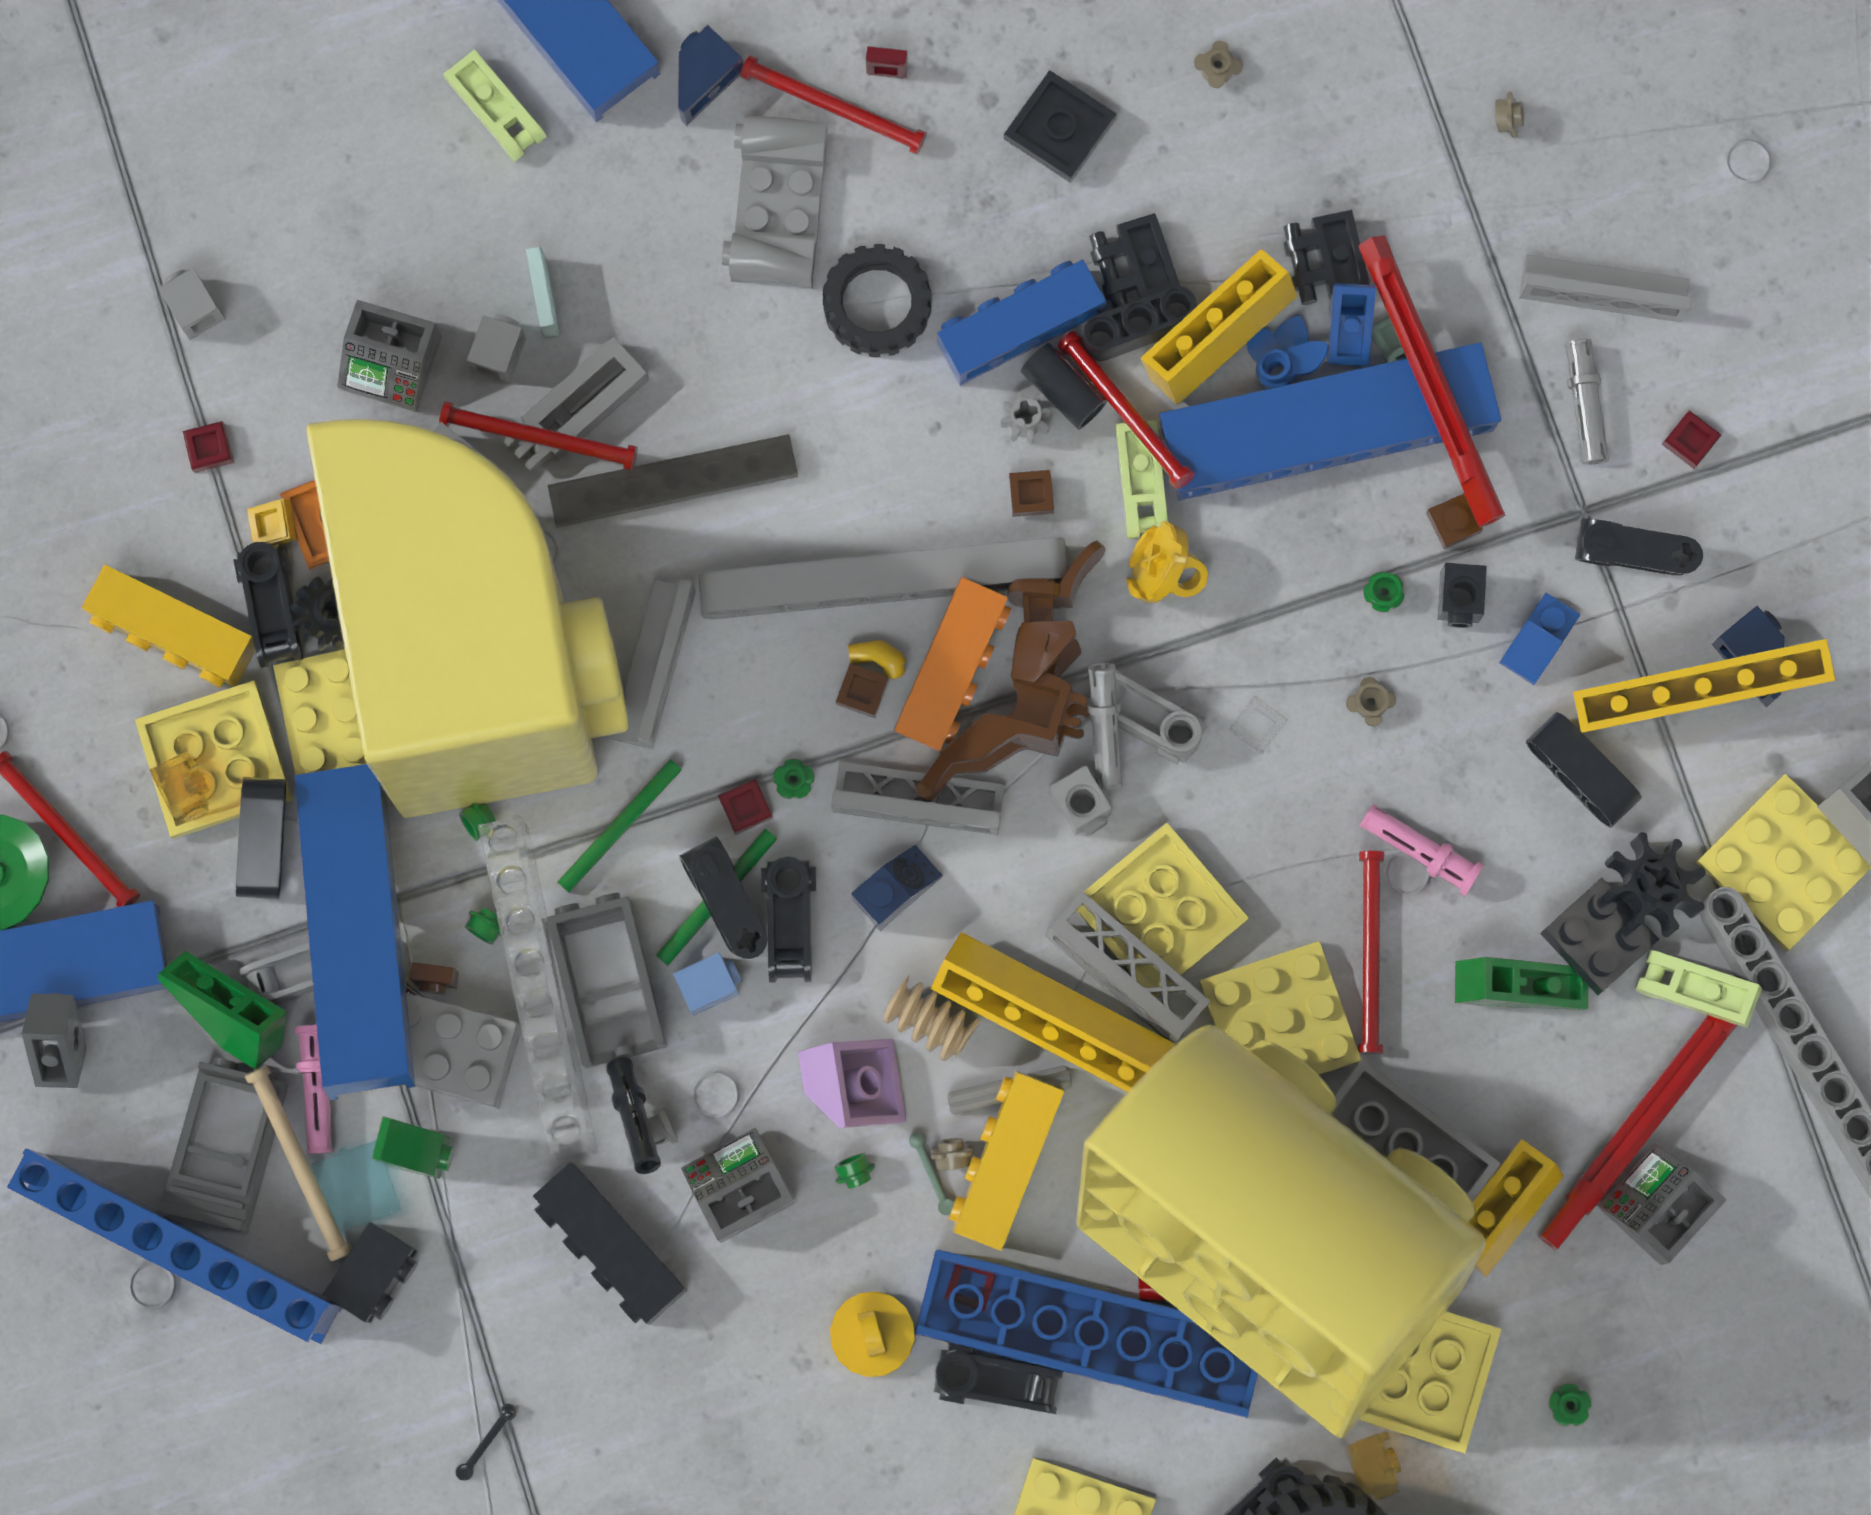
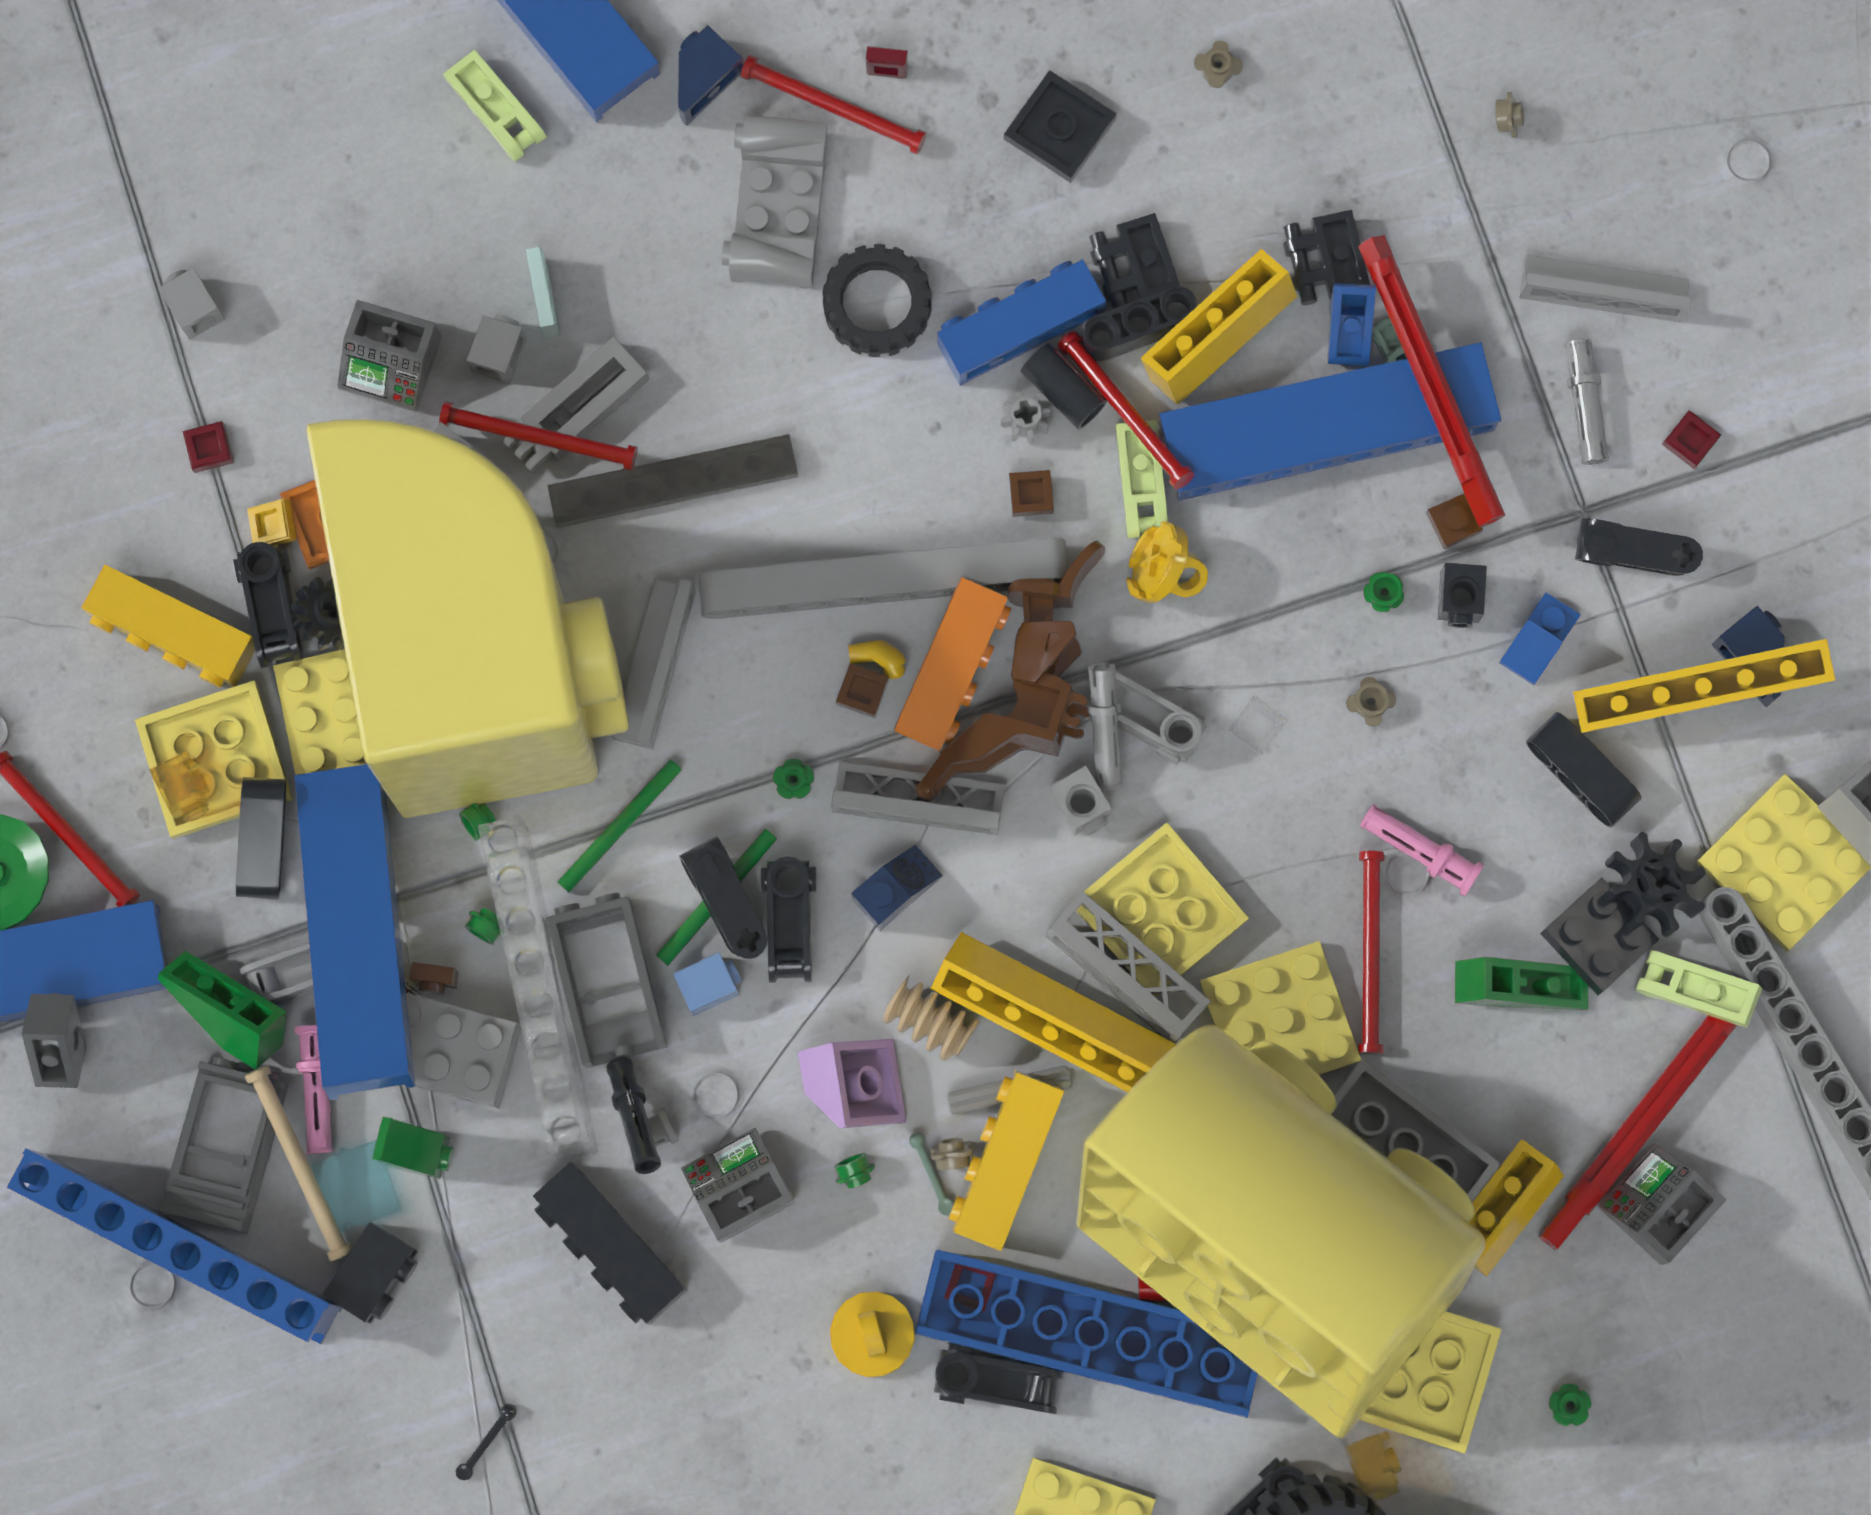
(745, 807): dark red tile -> none
(1286, 348): blue plate -> none

